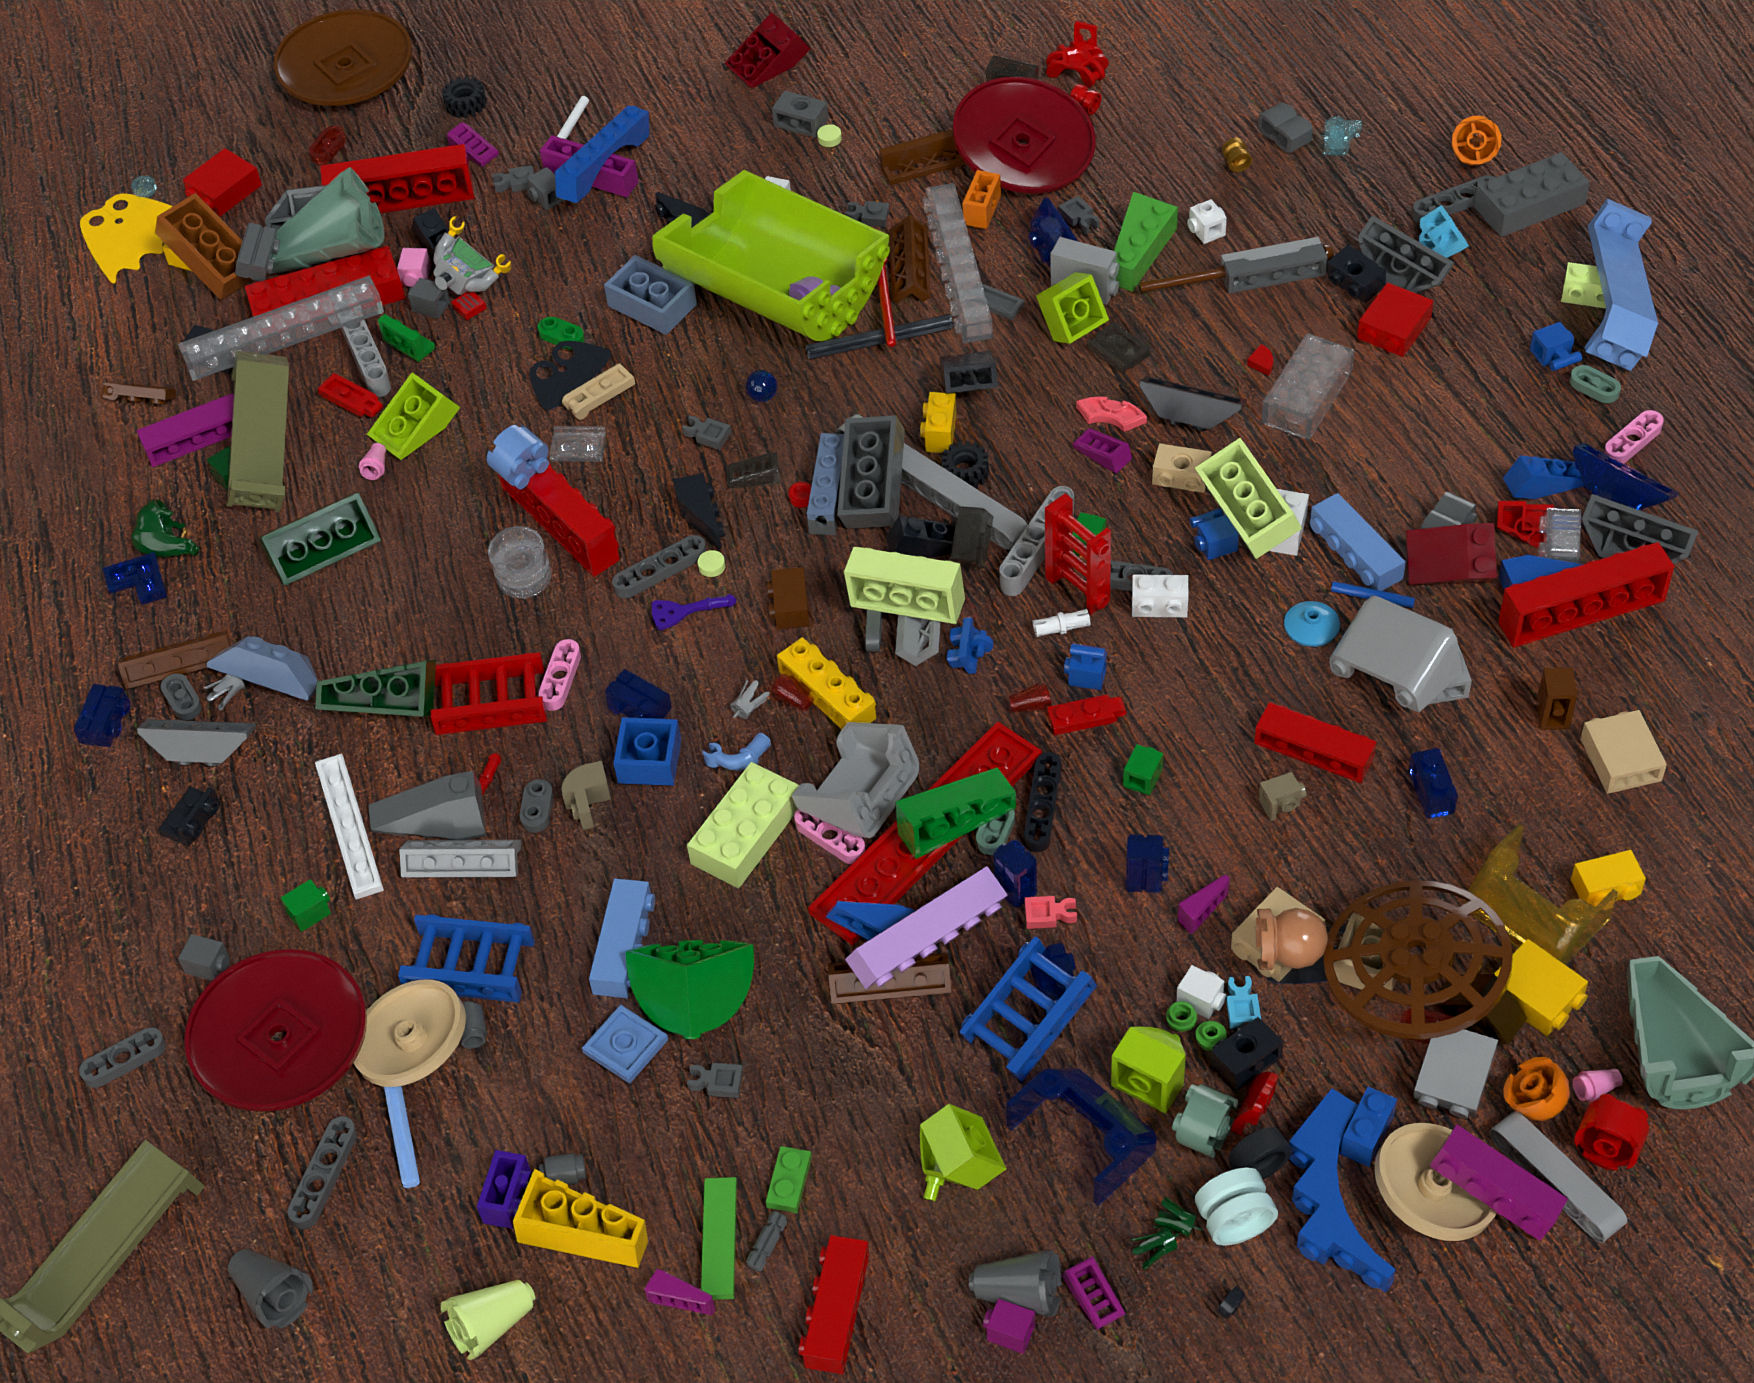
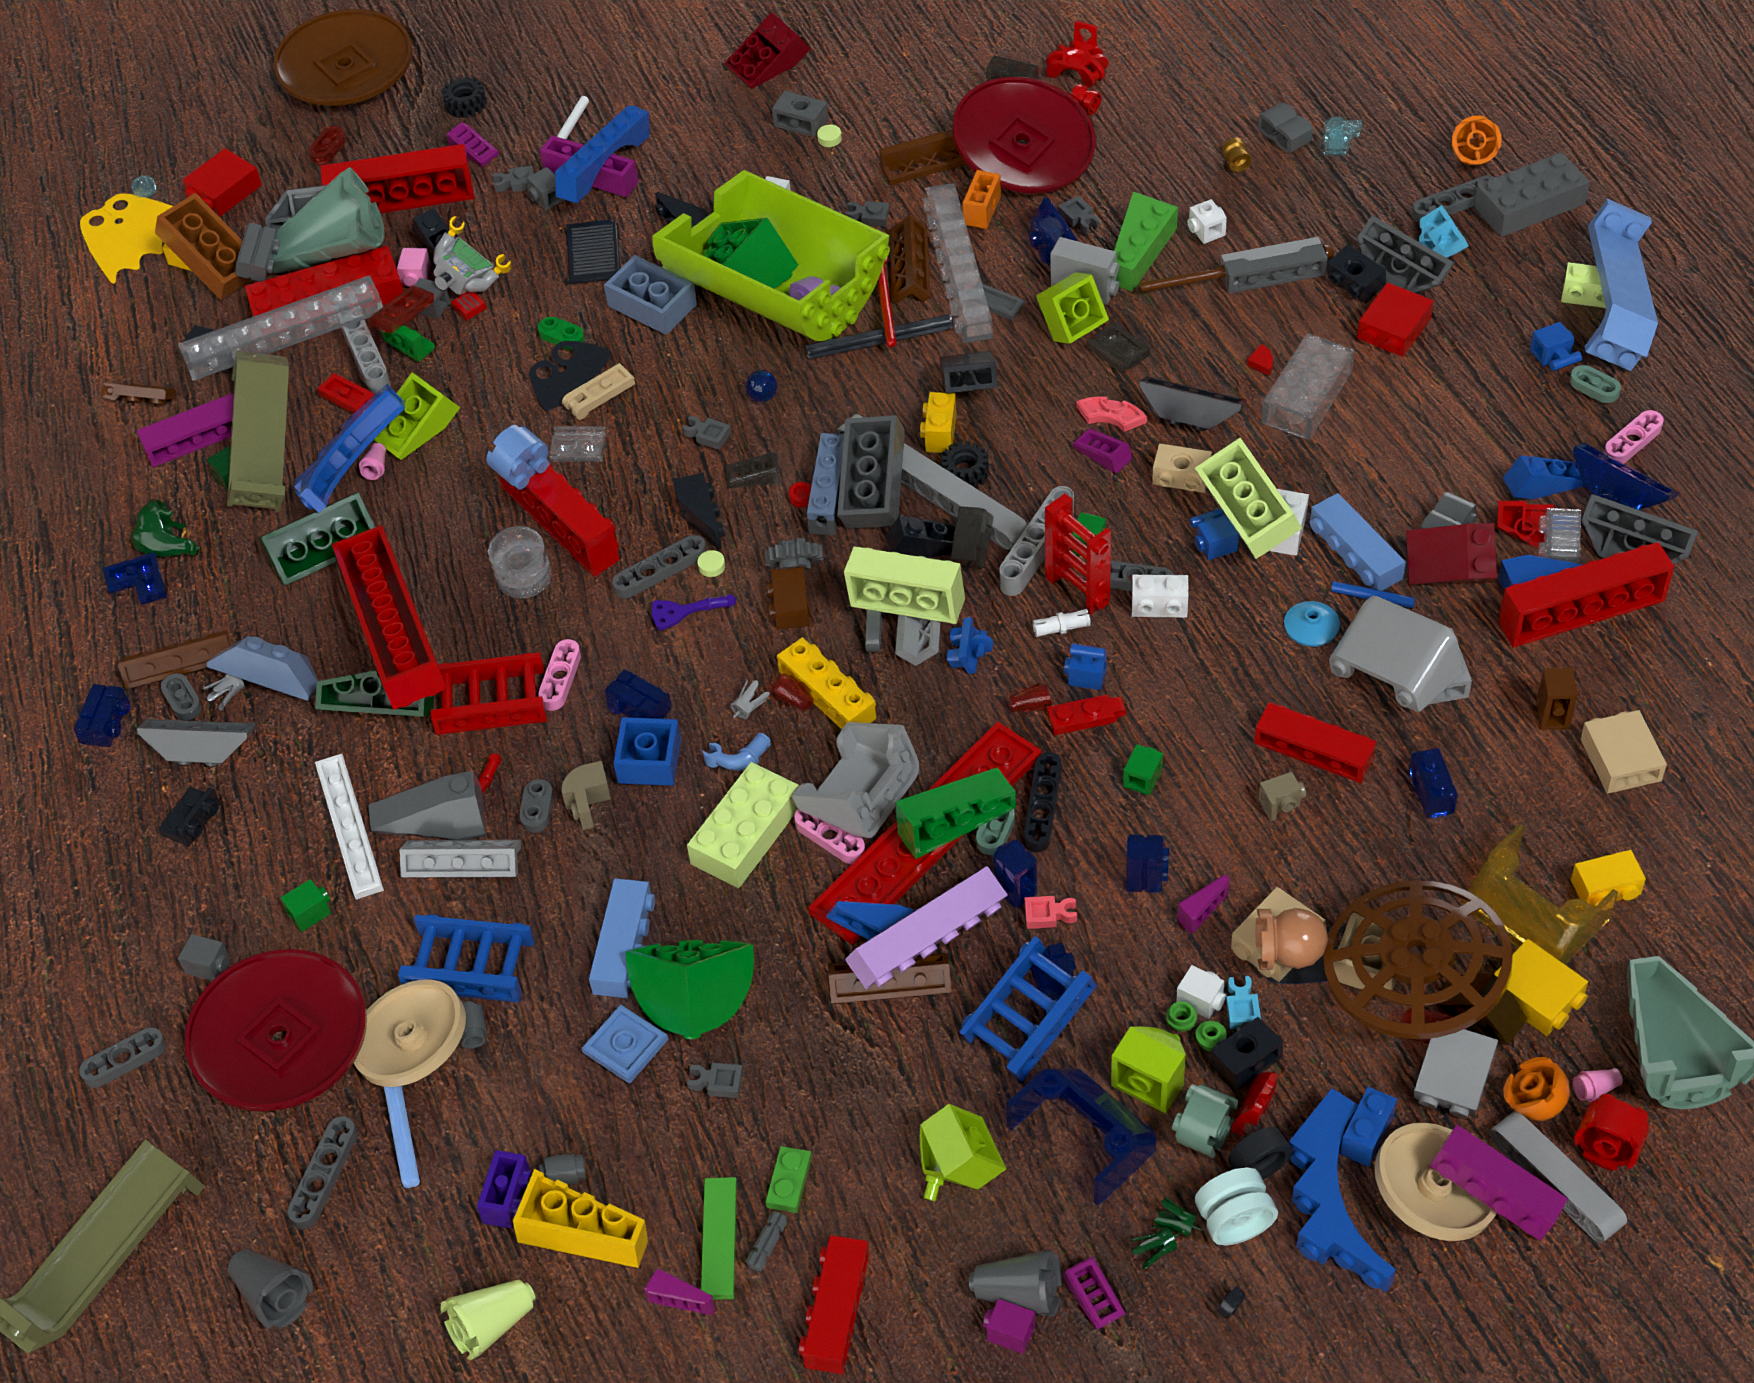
(357, 432): none -> blue arch
(388, 618): none -> red brick
(401, 309): none -> clear red plate
(592, 251): none -> black window
(752, 250): none -> green brick
(794, 554): none -> dark grey gear

